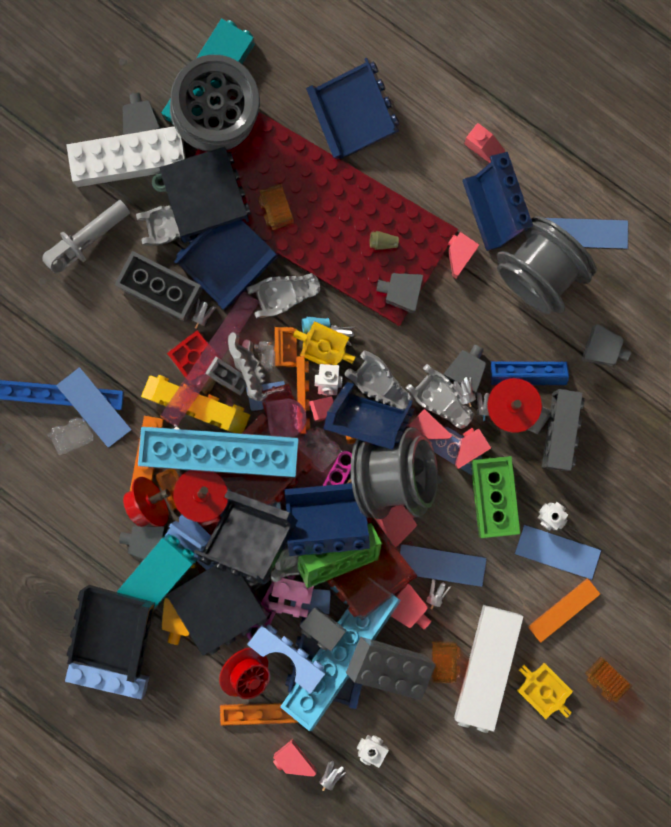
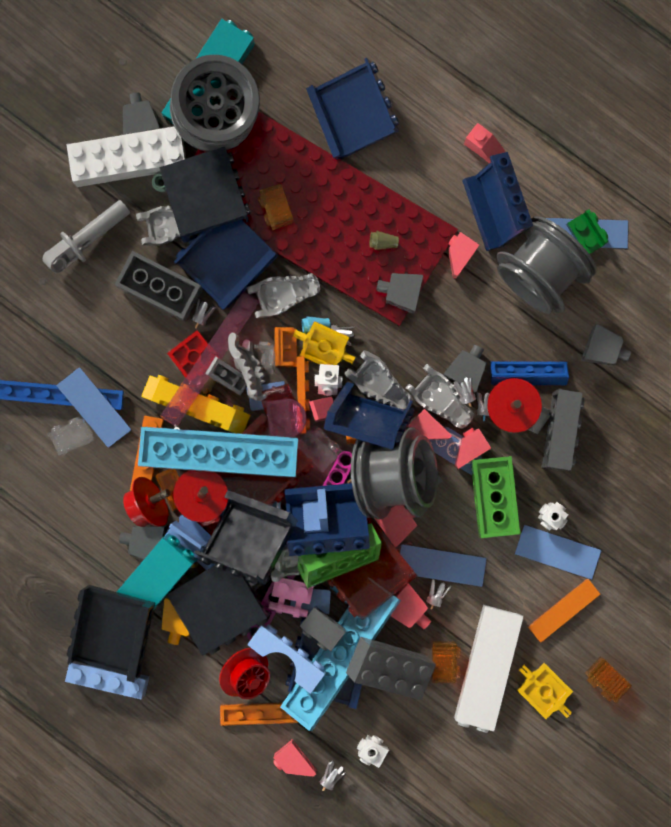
(316, 514): none -> medium blue panel
(588, 232): none -> green bracket

